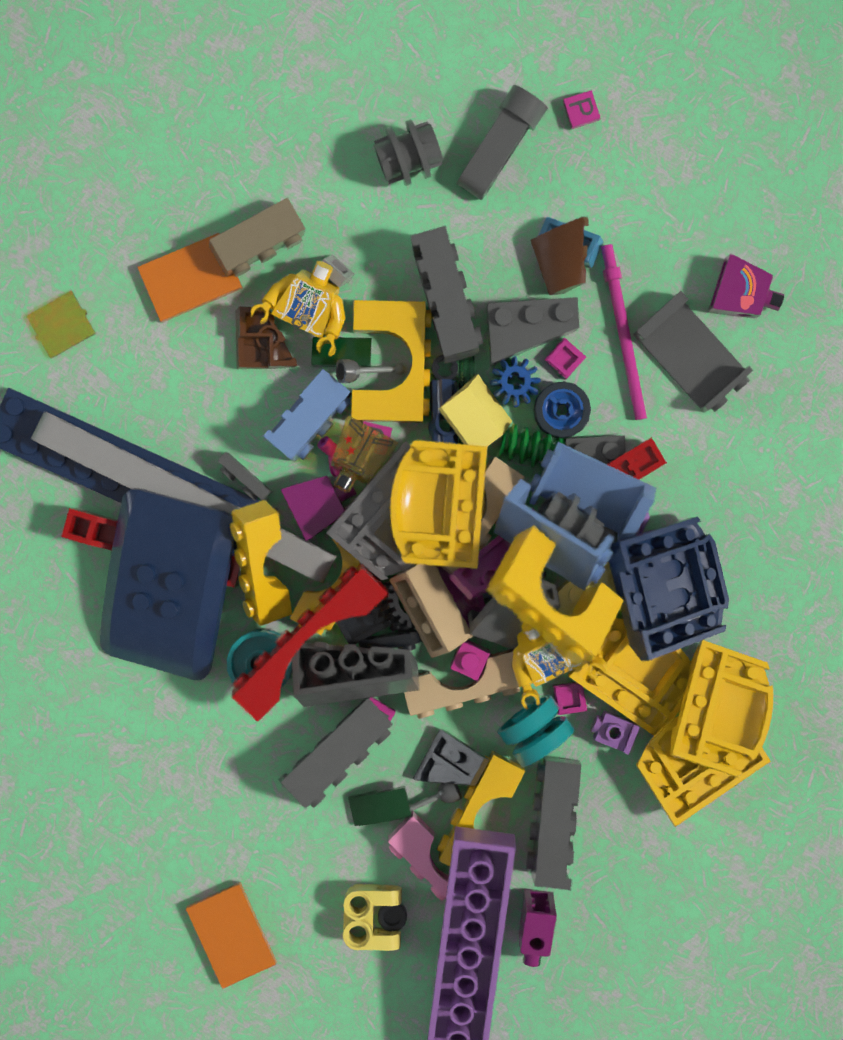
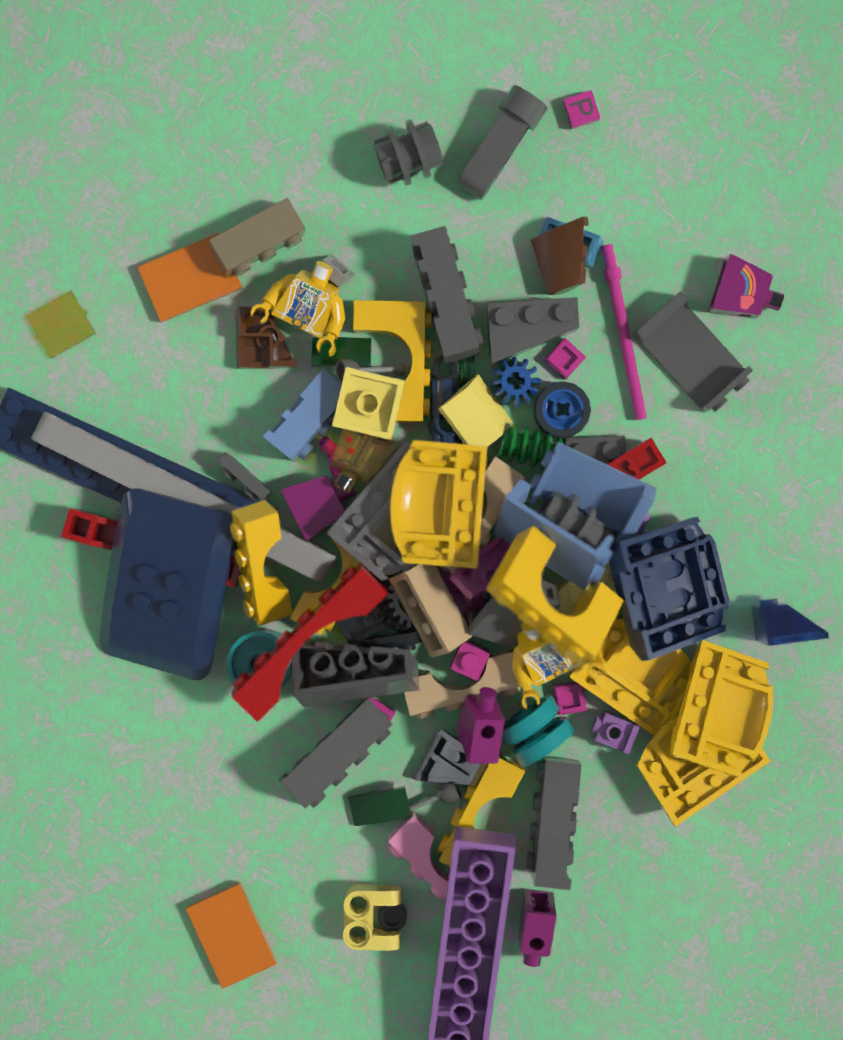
(368, 403): none -> light yellow slope
(481, 727): none -> magenta torso
(781, 624): none -> clear blue slope

